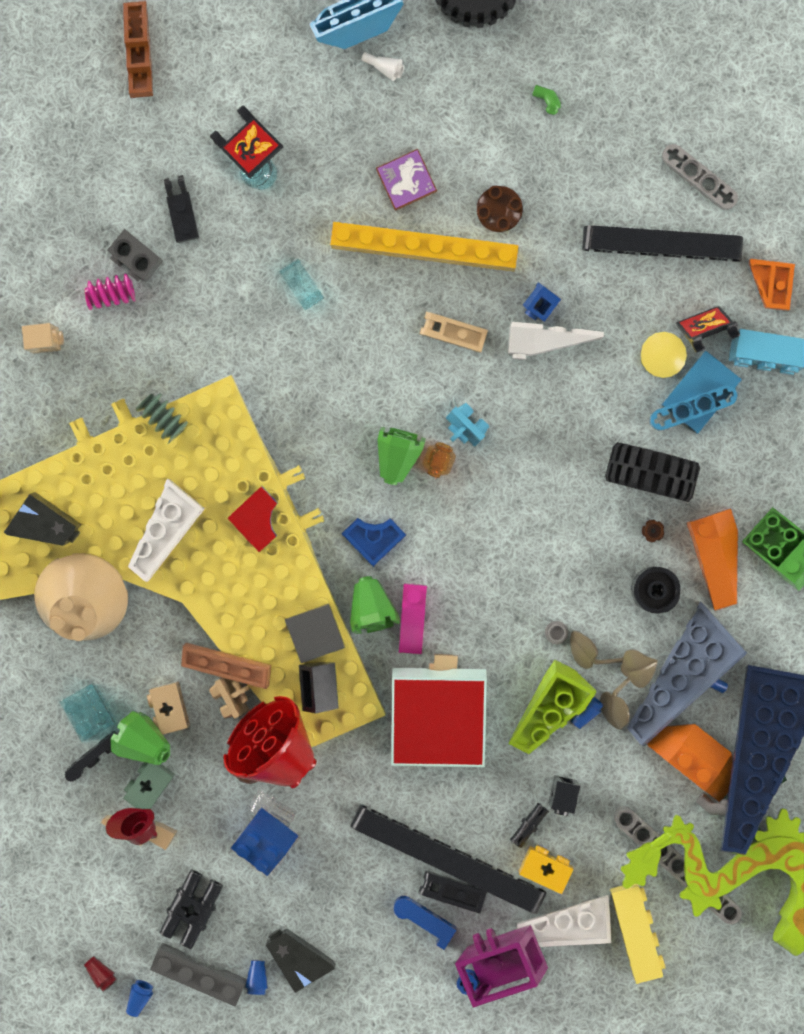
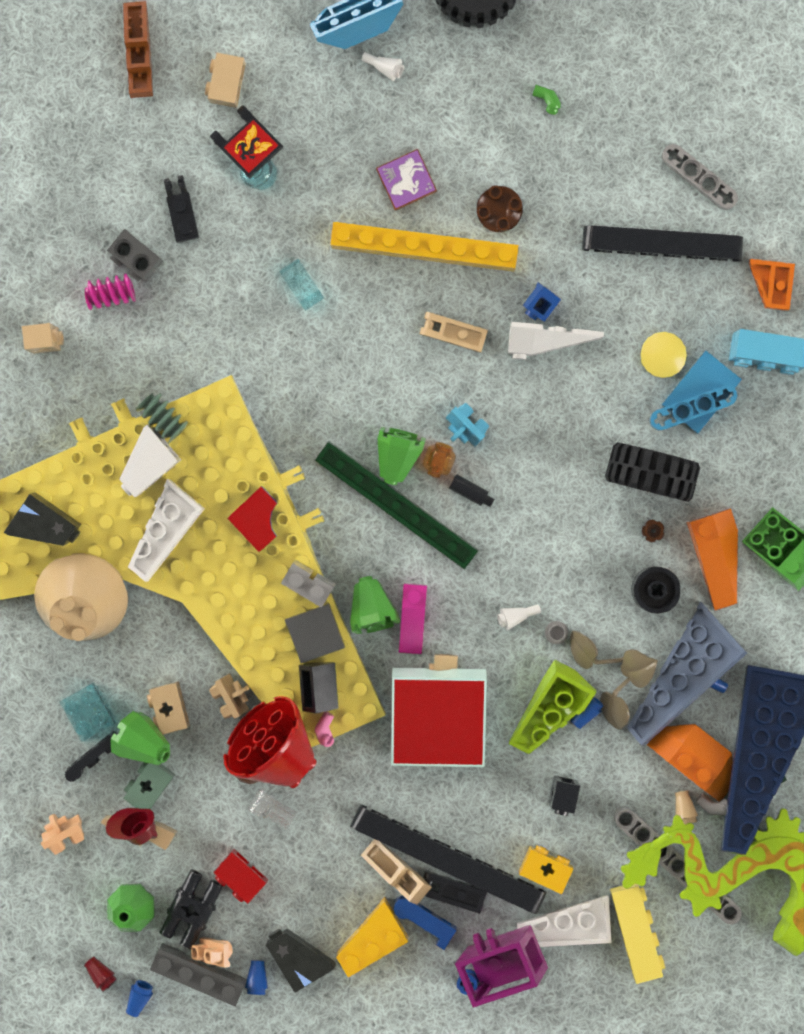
(60, 829): none -> light nougat hips
(130, 908): none -> bright green cone
(147, 462): none -> white slope
(212, 952): none -> light nougat hips
(226, 80): none -> tan brick
(226, 665): nougat tile -> none
(241, 878): none -> red piece
(264, 842): blue brick -> none
(313, 590): none -> light grey piece
(323, 731): none -> bright pink arm
(372, 940): none -> yellow wedge
(373, 540): blue tile -> none
(396, 505): none -> dark green plate
(396, 871): none -> tan slope
(471, 491): none -> black cylinder
(513, 616): none -> white cone
(529, 825): black pin -> none
(684, 807): none -> tan cone
(707, 324): flag -> none

